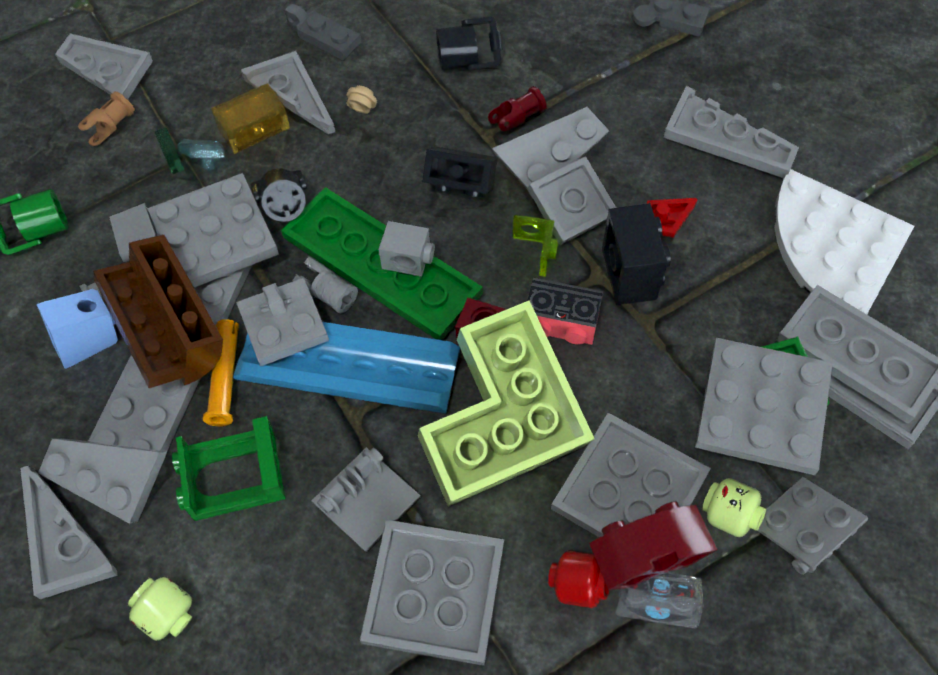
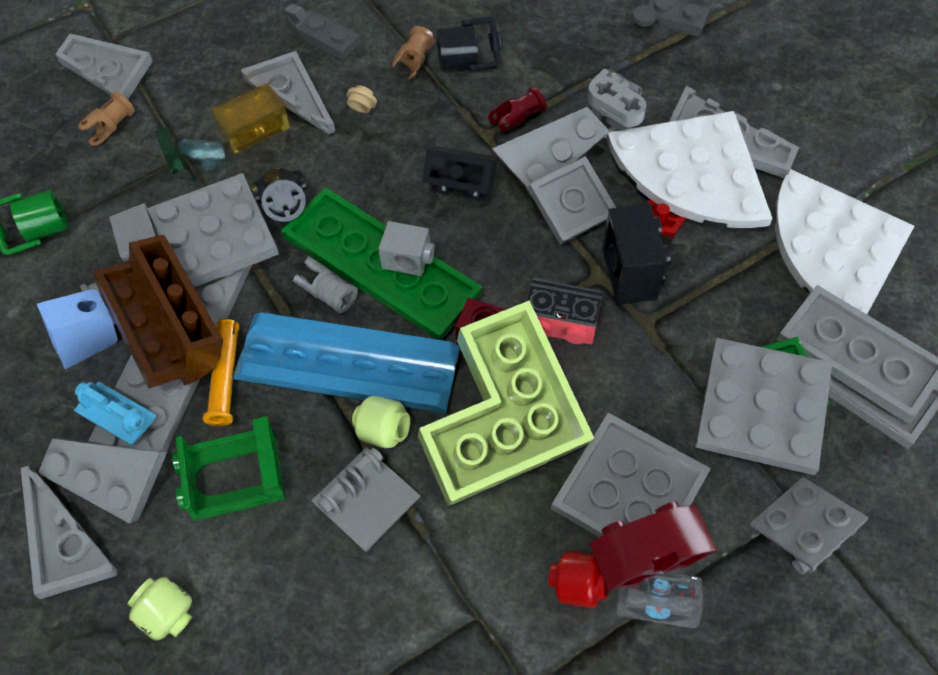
(113, 411): none -> medium azure hinge
(282, 321): light grey hinge -> none
(381, 422): none -> yellowish green head
(413, 51): none -> medium nougat piece
(433, 592): light grey plate -> none
(544, 235): clear neon green bracket -> none
(615, 103): none -> light grey piece
(695, 169): none -> white plate
(734, 507): yellowish green head -> none

